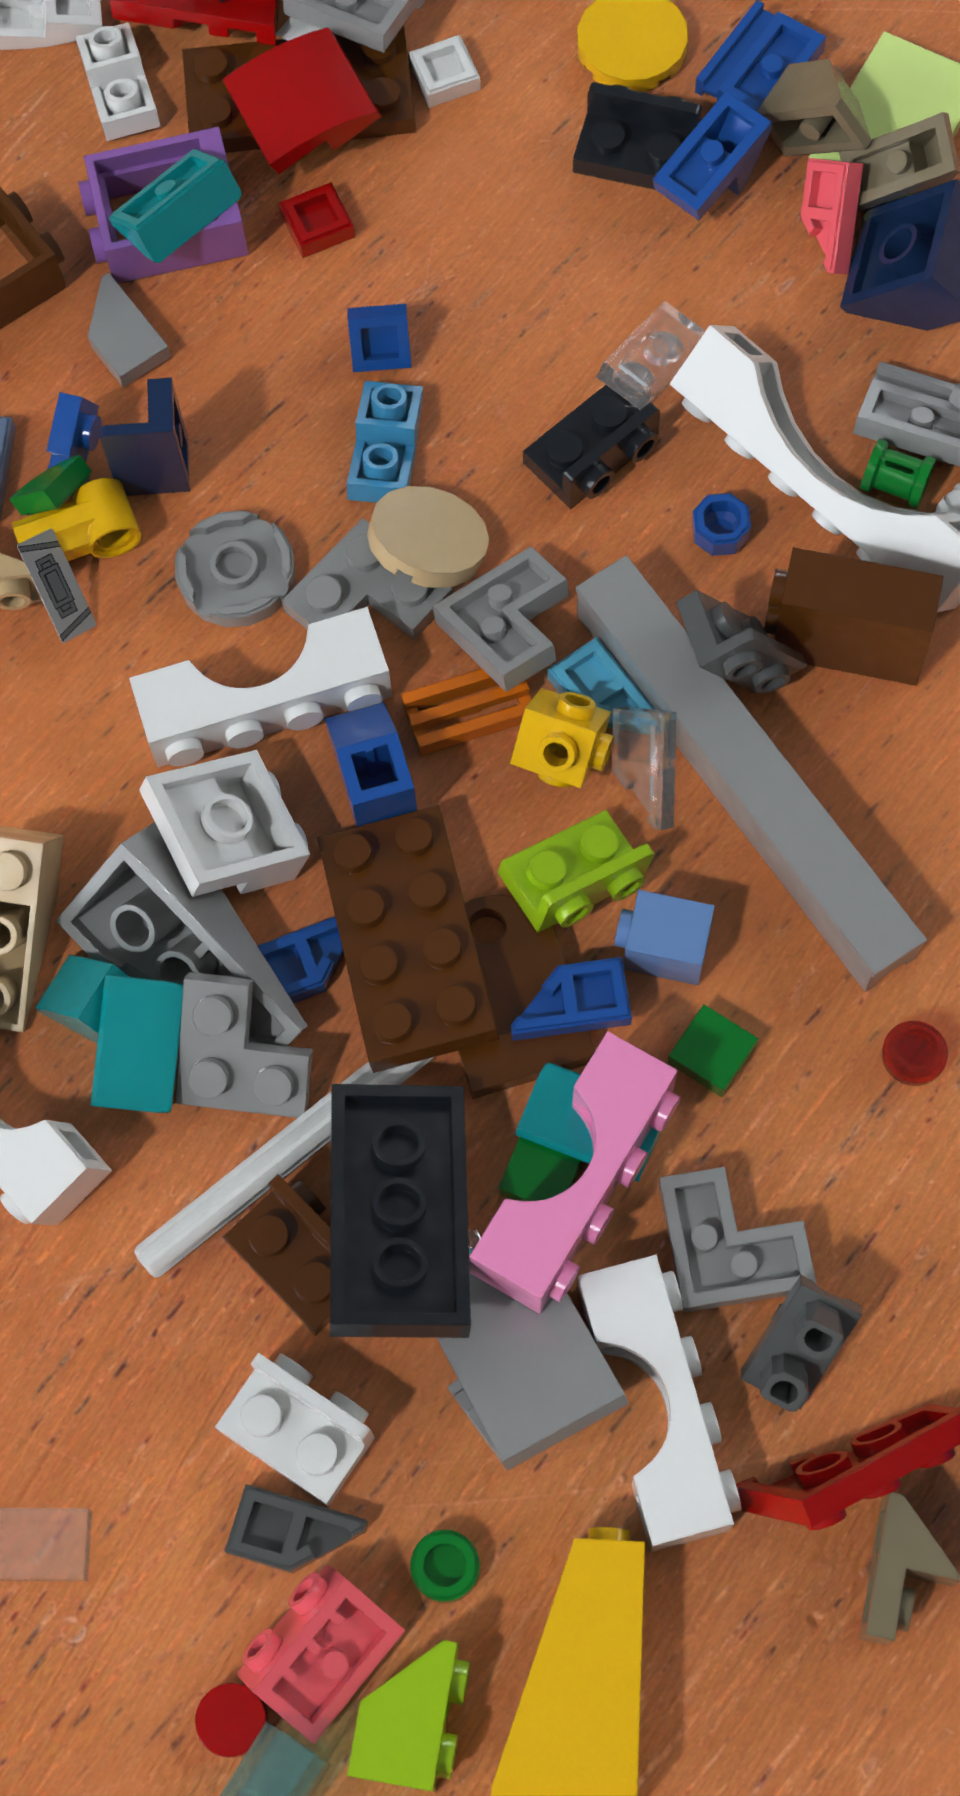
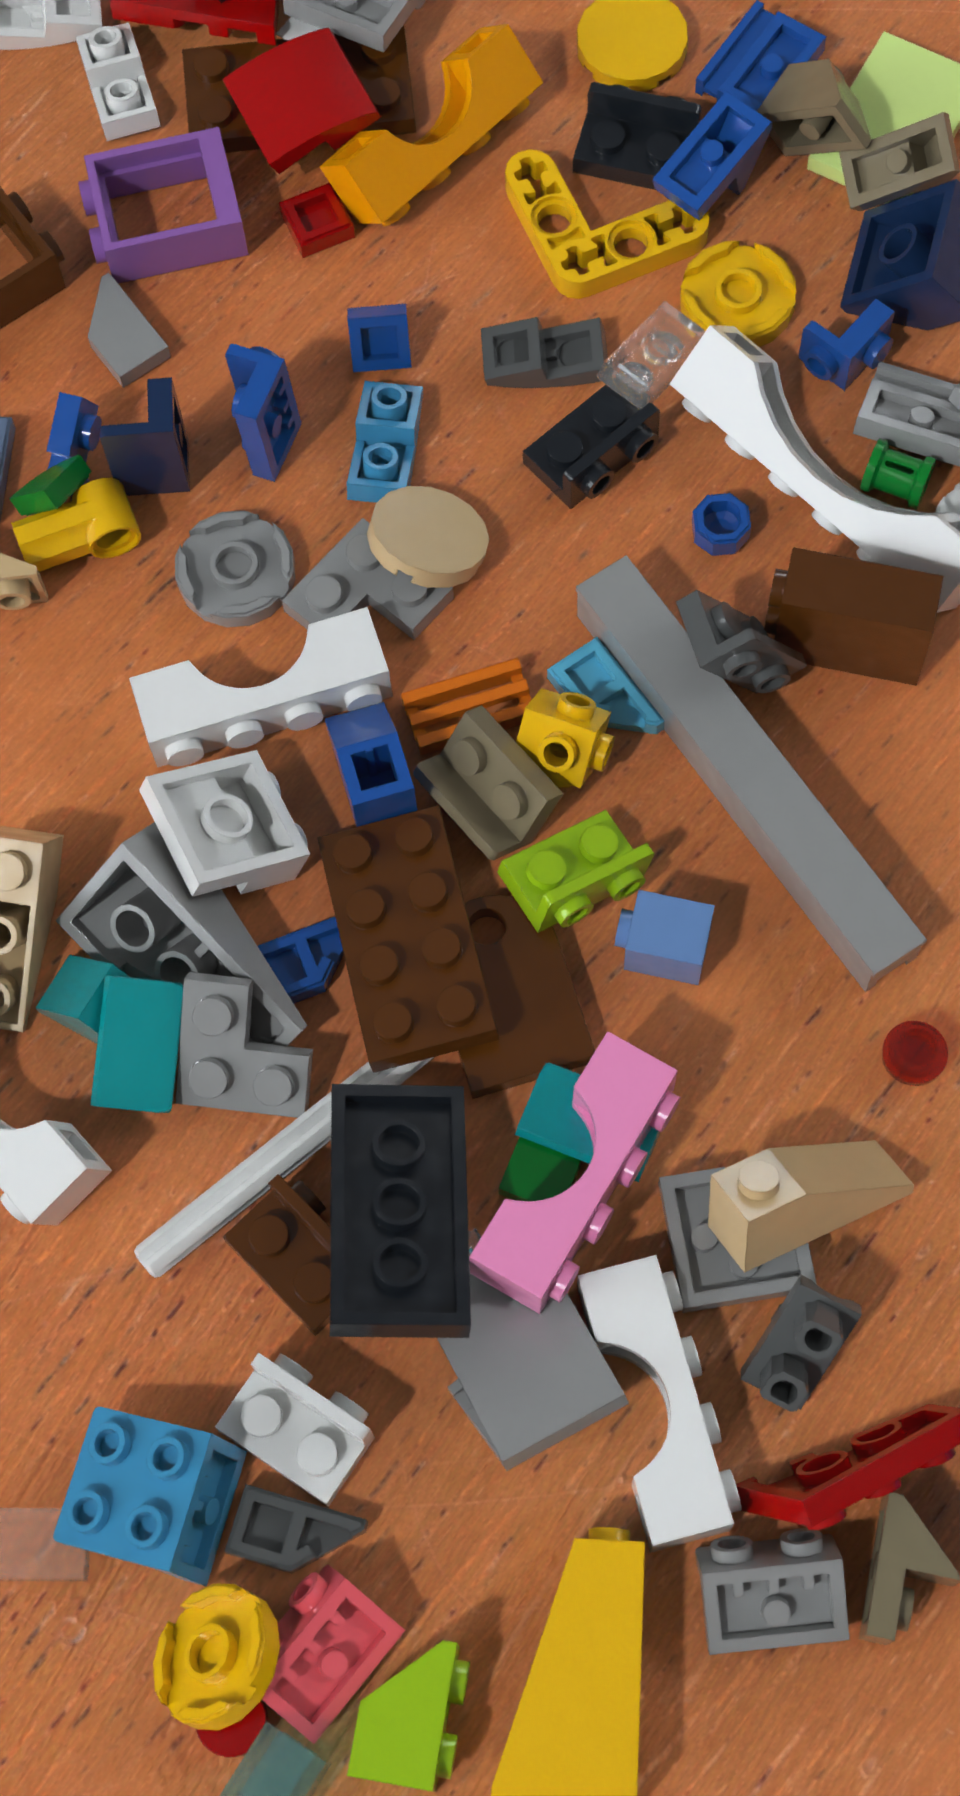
(56, 585): sticker -> none
(150, 1494): none -> dark azure bracket
(177, 205): teal slope -> none
(216, 1657): none -> yellow tile
(263, 407): none -> blue bracket
(444, 71): white tile -> none
(445, 1566): green tile -> none
(483, 82): none -> light orange arch
(489, 785): none -> dark tan bracket
(494, 614): light grey plate -> none
(534, 357): none -> dark grey slope
(577, 1000): blue tile -> none
(582, 244): none -> yellow beam
(646, 759): clear tile -> none
(712, 1050): green tile -> none
(739, 289): none -> yellow tile
(772, 1592): none -> light grey bracket
(799, 1195): none -> tan slope
(831, 208): coral tile -> none
(846, 357): none -> blue bracket

